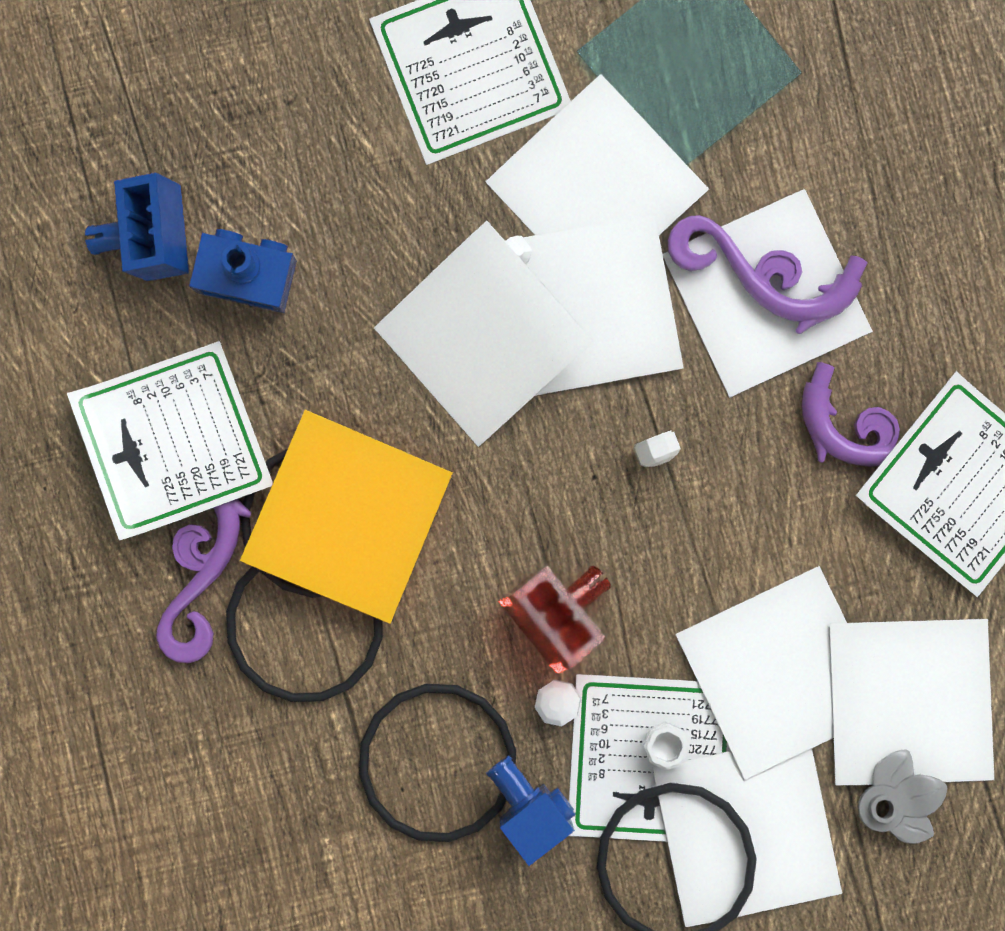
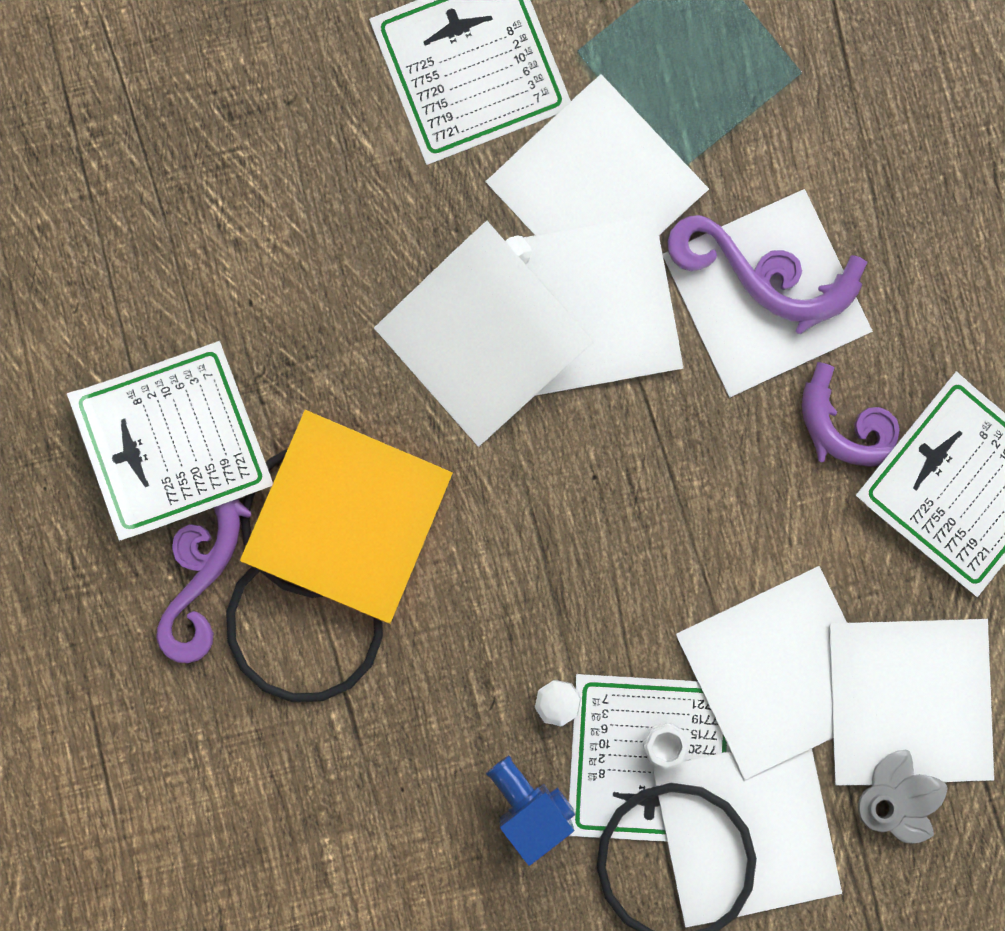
(147, 228): blue brick -> none
(243, 271): blue brick -> none
(364, 761): black piece -> none
(555, 615): clear red brick -> none
(657, 449): white tile -> none

